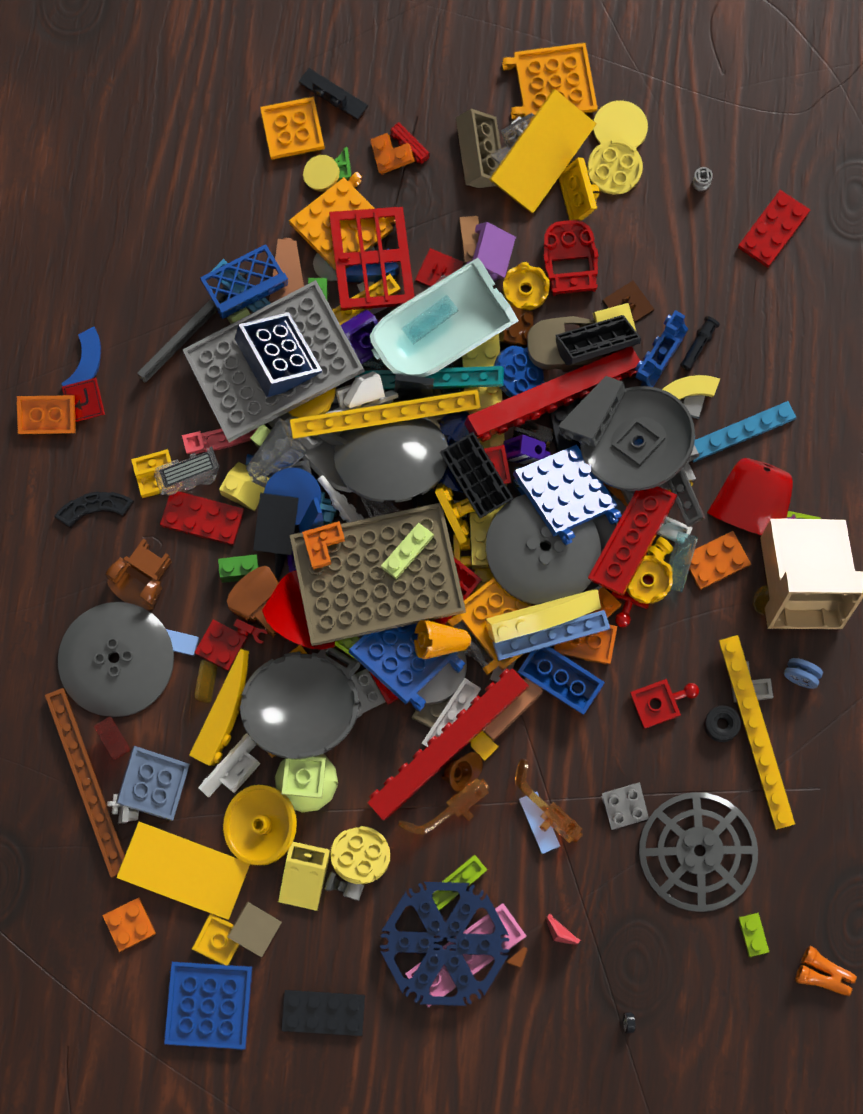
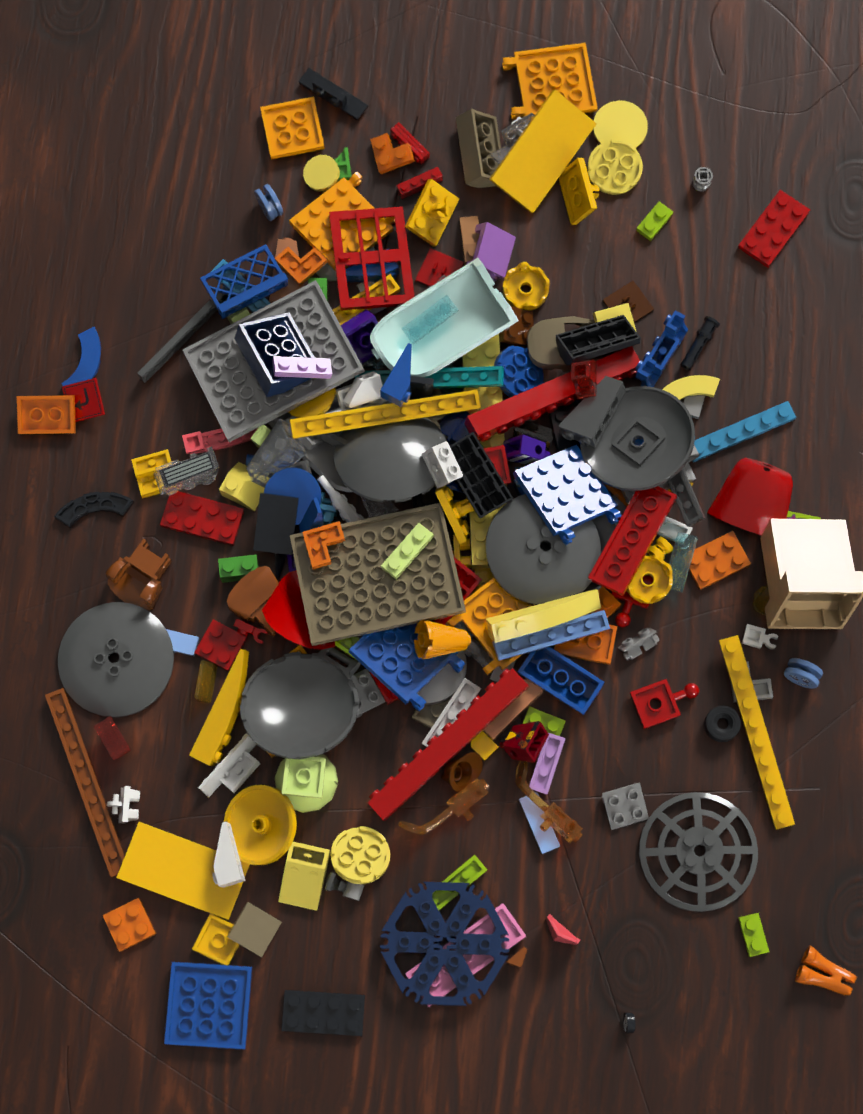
(152, 783): sand blue plate -> none
(227, 861): none -> white slope
(269, 203): none -> medium blue head
(300, 269): none -> orange plate
(302, 367): none -> plate
(397, 386): none -> blue slope
(418, 183): none -> red piece
(432, 212): none -> yellow plate
(442, 464): none -> white bracket
(525, 741): none -> dark red torso
(547, 764): none -> lavender plate
(551, 723): none -> lime plate
(570, 241): red slope -> none
(584, 378): none -> clear red brick
(632, 646): none -> light grey hinge
(654, 221): none -> lime plate
(755, 637): none -> white plate

